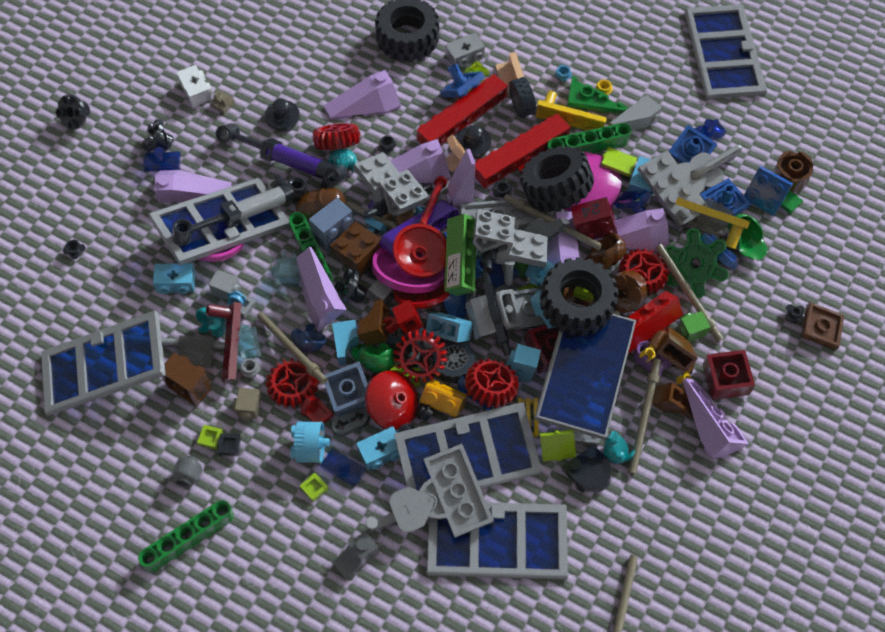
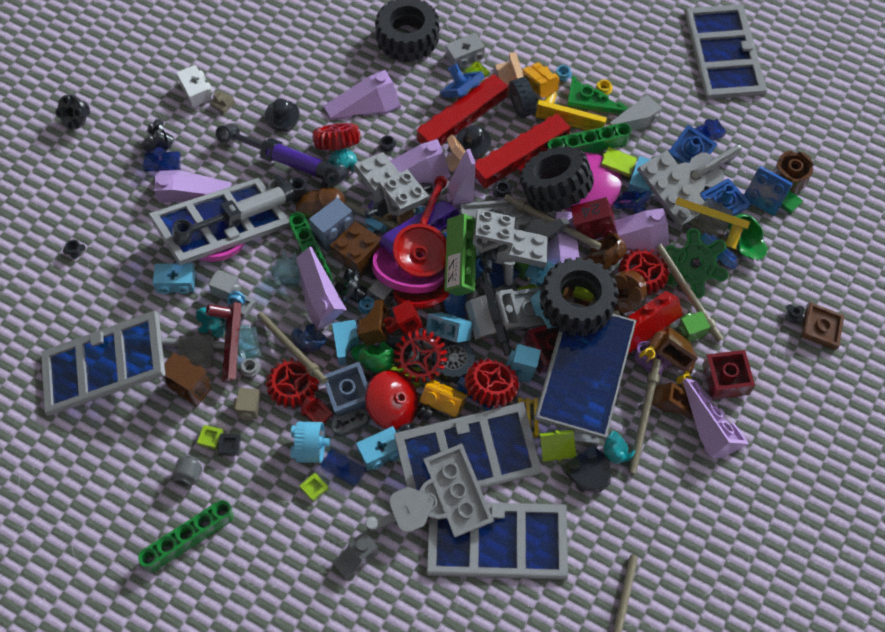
(366, 301): none -> dark azure plate
(541, 79): none -> light orange brick

